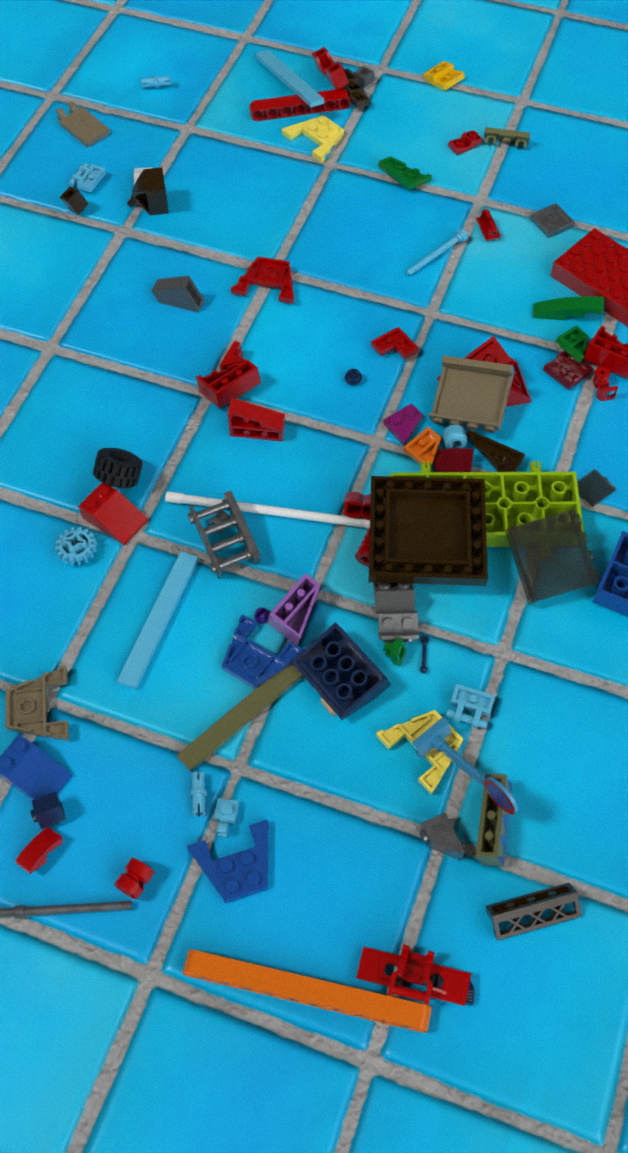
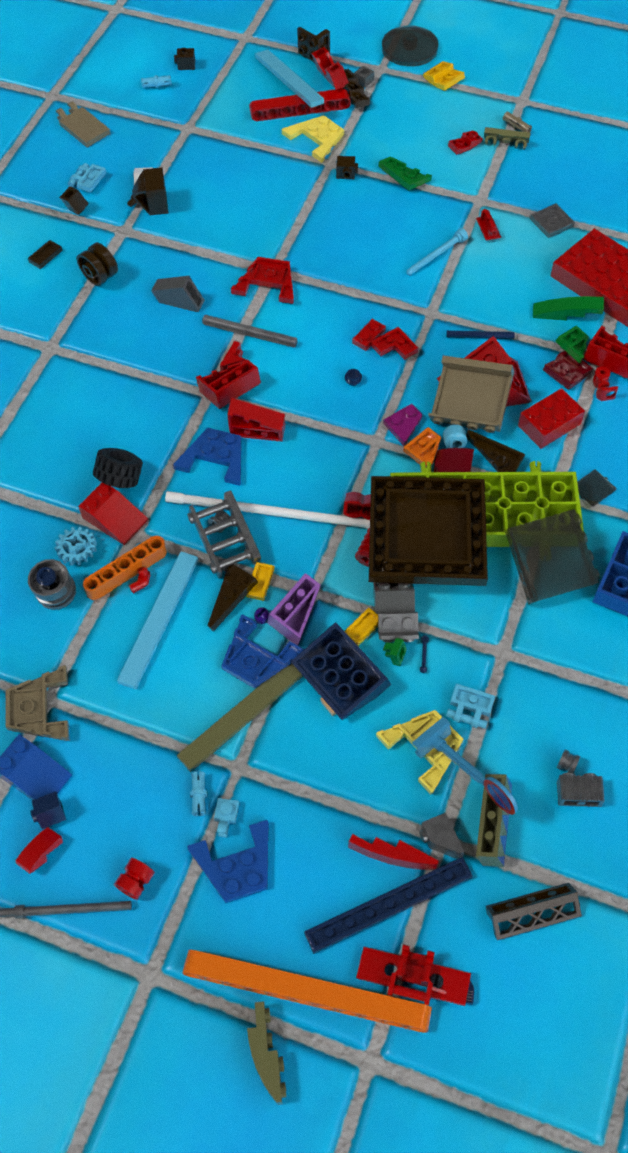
(45, 254): none -> dark brown tile
(46, 576): none -> dark blue plate
(57, 594): none -> flat silver wheel
(97, 264): none -> dark brown wheel
(115, 568): none -> orange beam
(143, 580): none -> red arm
(185, 58): none -> brick
(217, 448): none -> blue wing
(234, 588): none -> dark brown wing
(249, 331): none -> flat silver axle
(263, 574): none -> yellow tile
(266, 1062): none -> olive slope
(310, 43): none -> dark brown bracket
(346, 167): none -> dark brown brick
(363, 626): none -> yellow tile
(370, 332): none -> red plate
(387, 905): none -> dark blue tile
(401, 855): none -> red slope
(410, 45): none -> clear smoke dish
(480, 334): none -> dark blue bar
(516, 122): none -> dark tan pin
(551, 418): none -> red brick
(568, 761): none -> flat silver wheel
(580, 790): none -> flat silver brick

